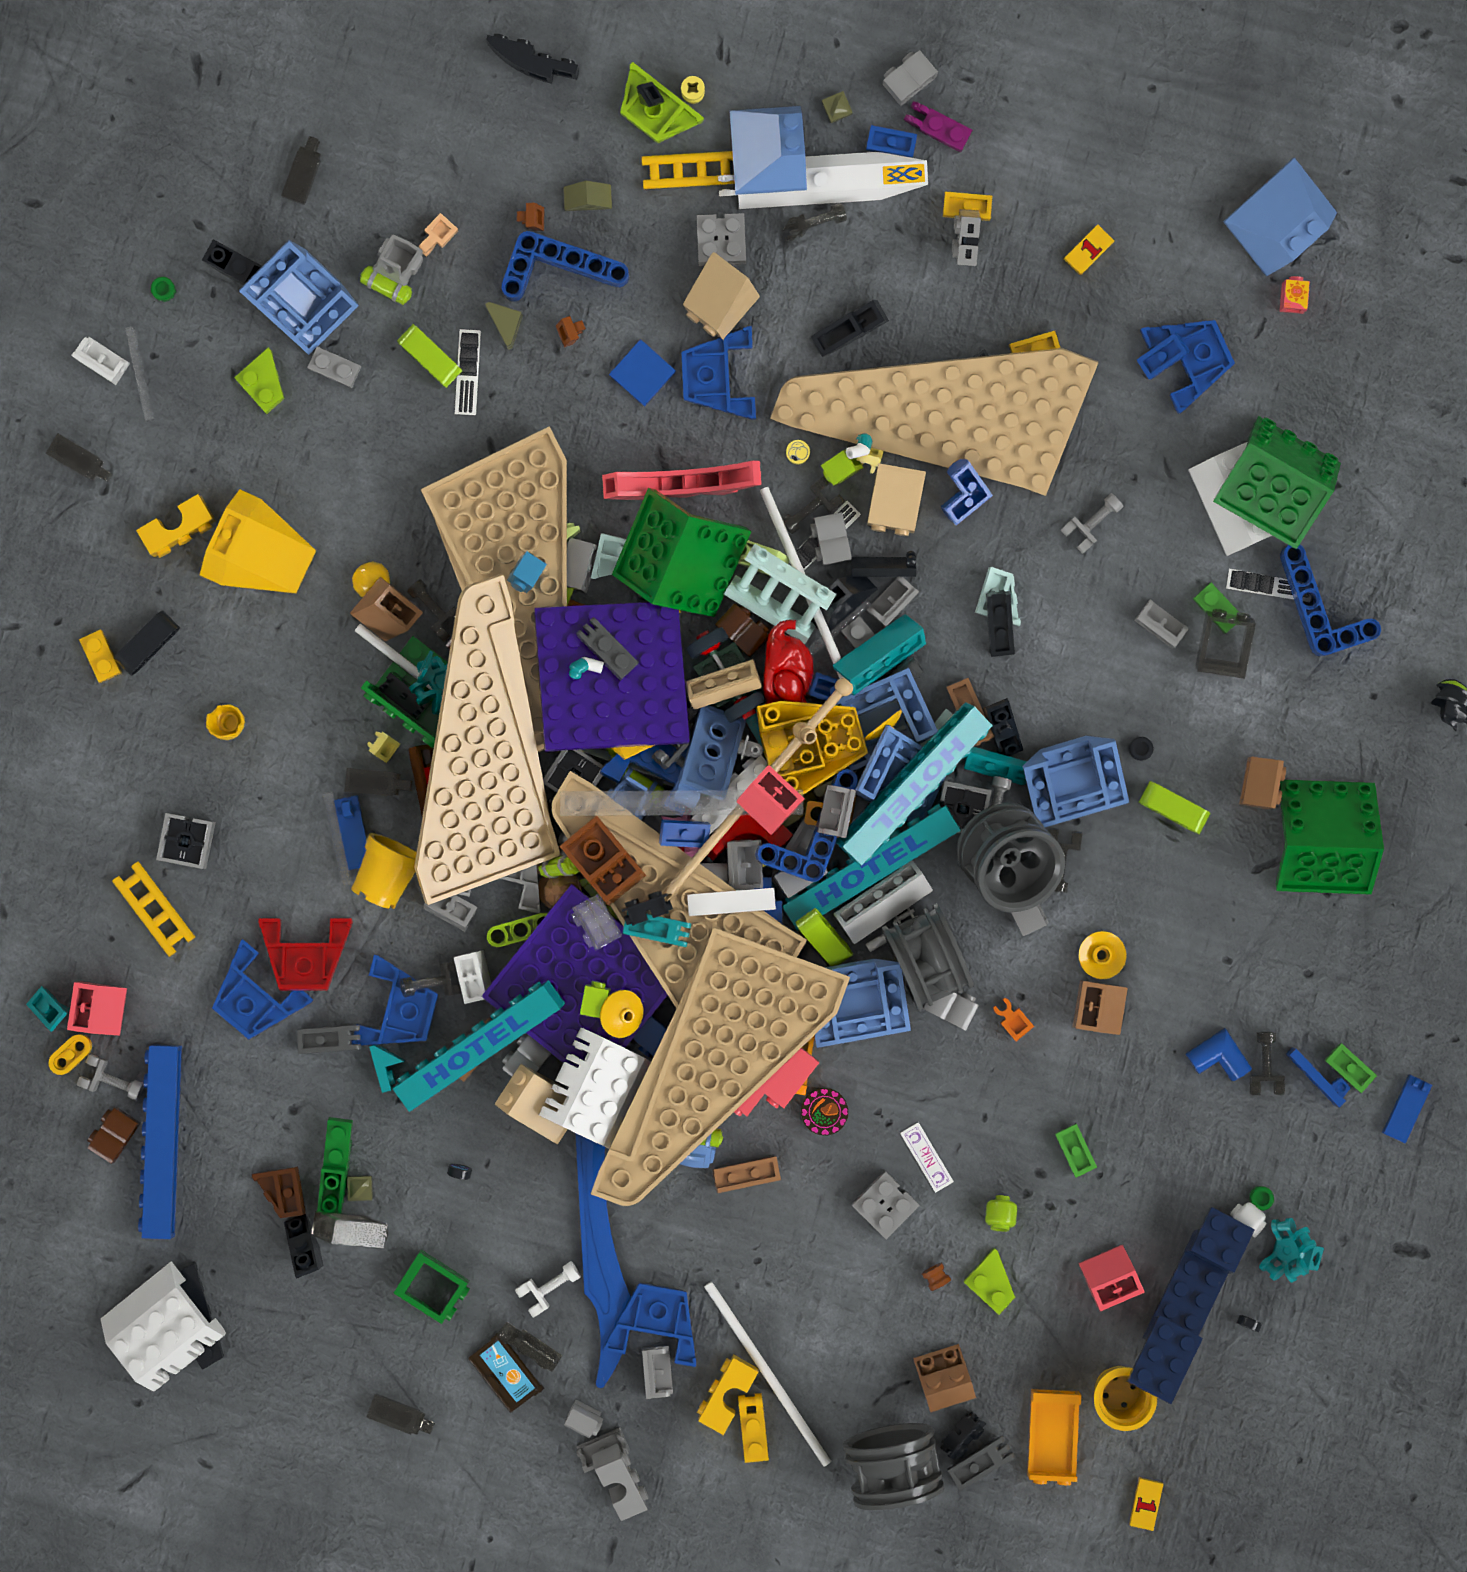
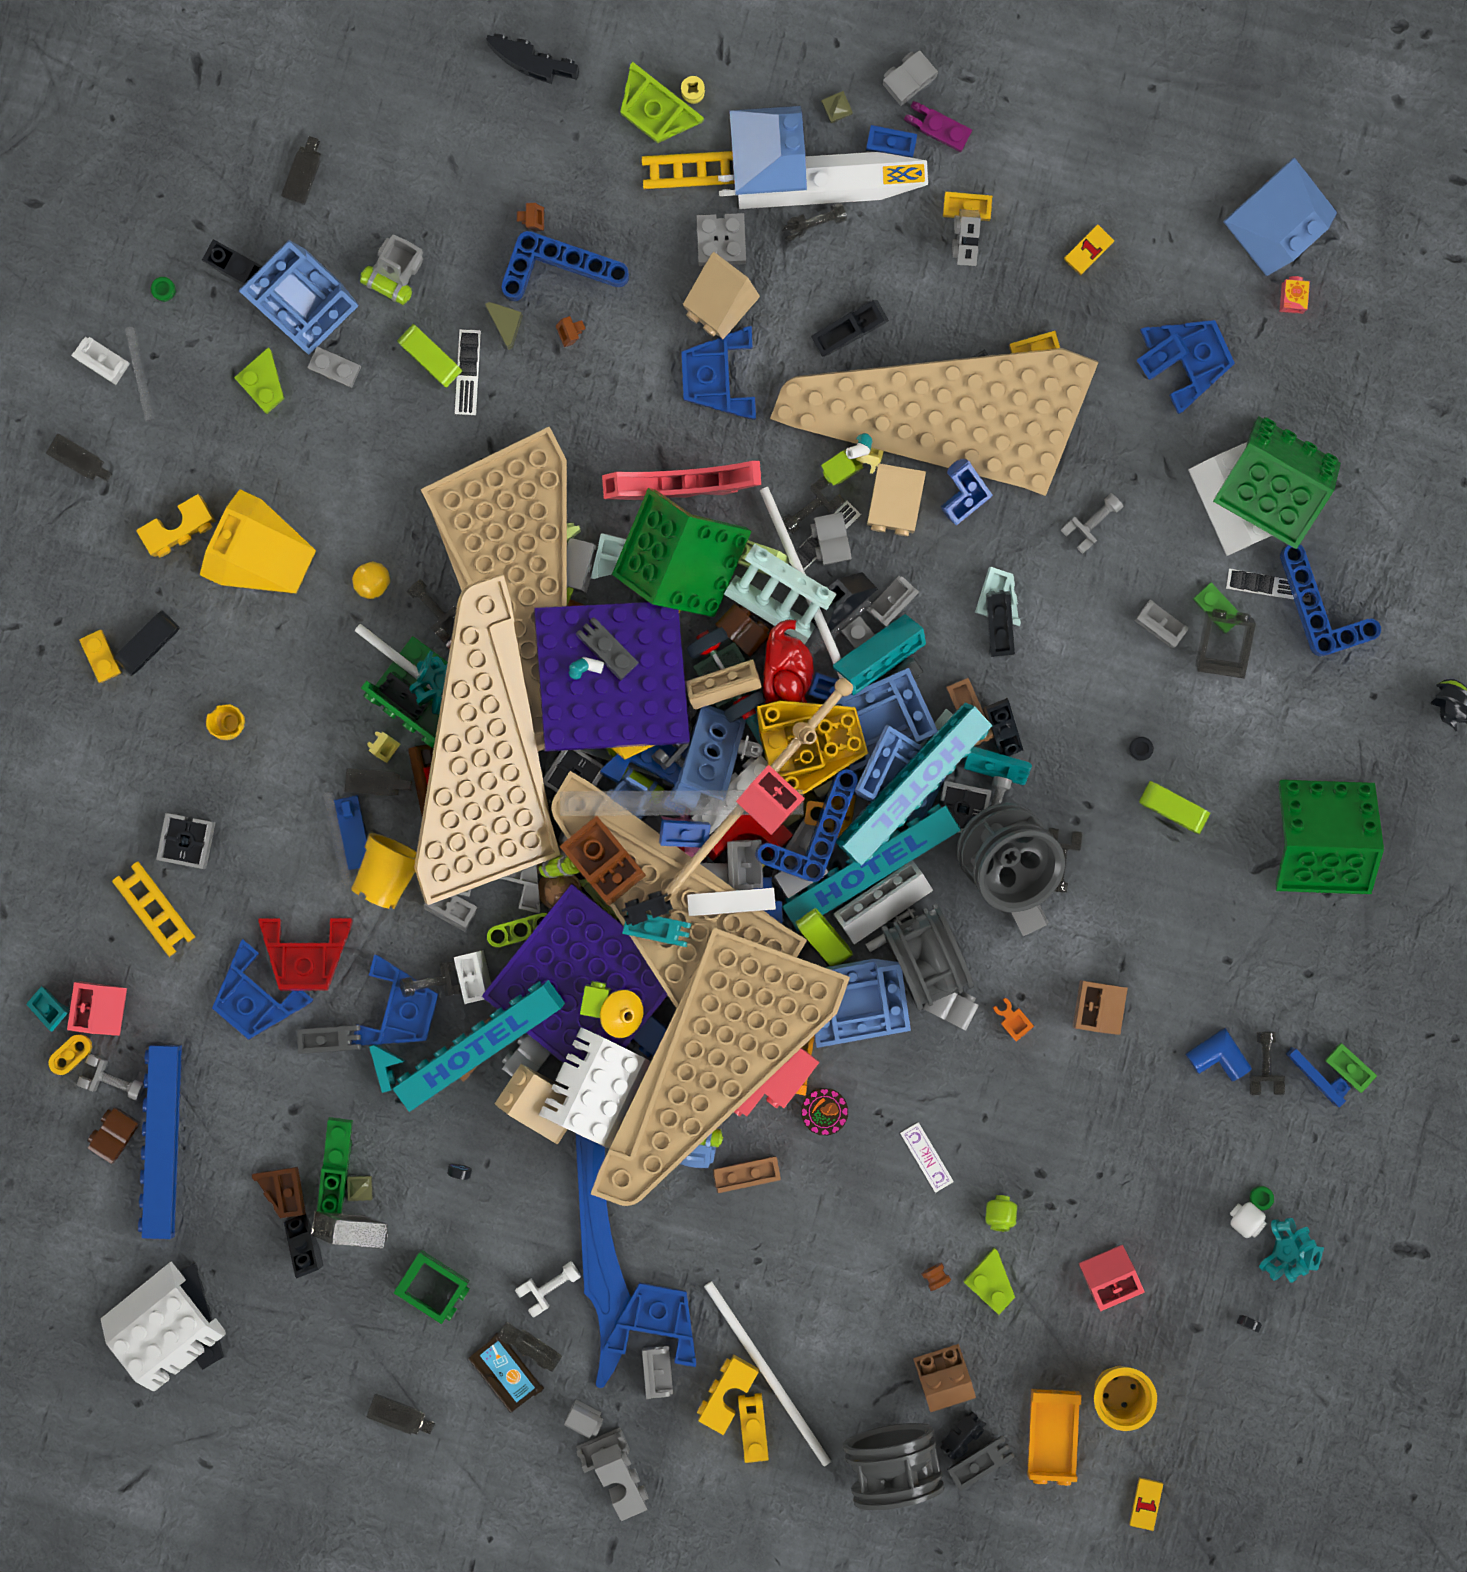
(386, 611): medium nougat slope -> none
(439, 232): light nougat plate -> none
(526, 572): dark azure brick -> none
(587, 196): olive slope -> none
(596, 922): clear brick -> none
(642, 373): blue tile -> none
(649, 95): black slope -> none
(797, 452): light yellow tile -> none
(836, 811): light grey hinge -> none
(878, 731): yellow dish -> none
(884, 566): black hinge -> none
(894, 1206): light grey piece -> none
(1075, 779): medium blue slope -> none
(1075, 1150): bright green plate -> none
(1114, 958): yellow dish -> none
(1186, 1303): dark blue bracket -> none
(1262, 783): medium nougat slope -> none
(1407, 1108): blue hinge -> none

